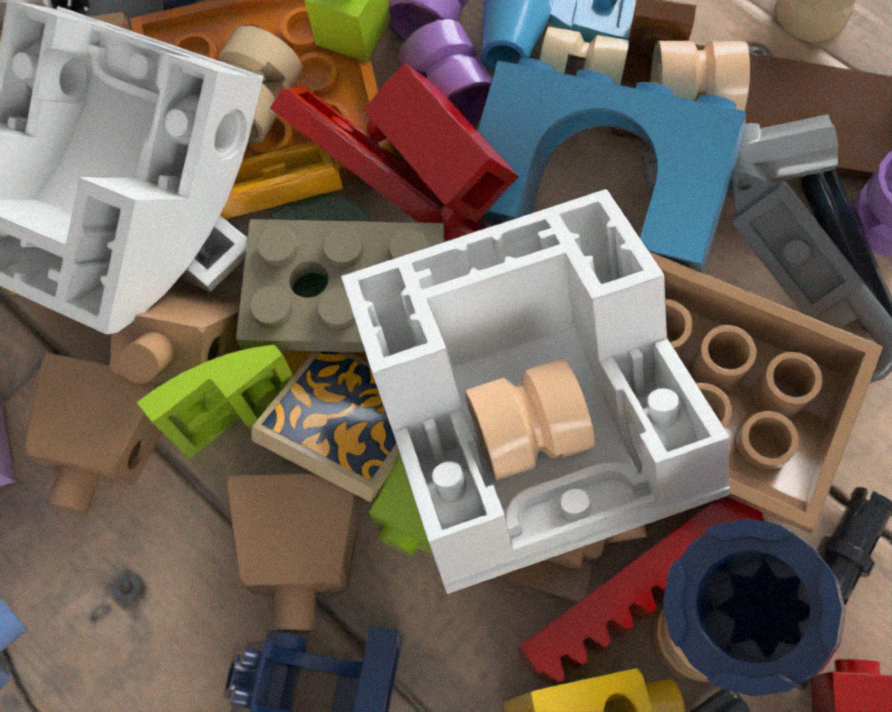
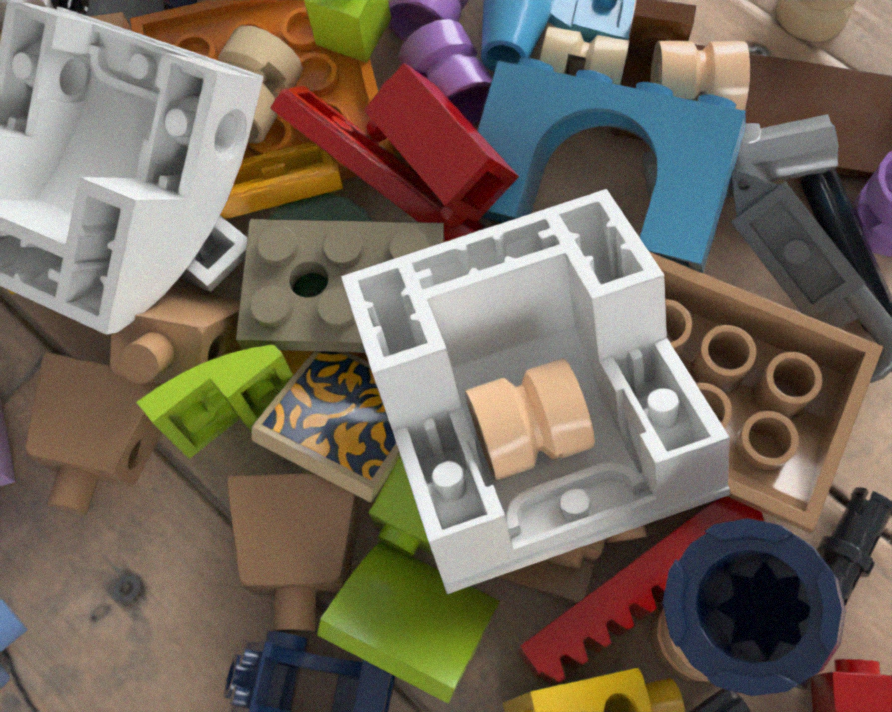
(405, 621): none -> lime slope

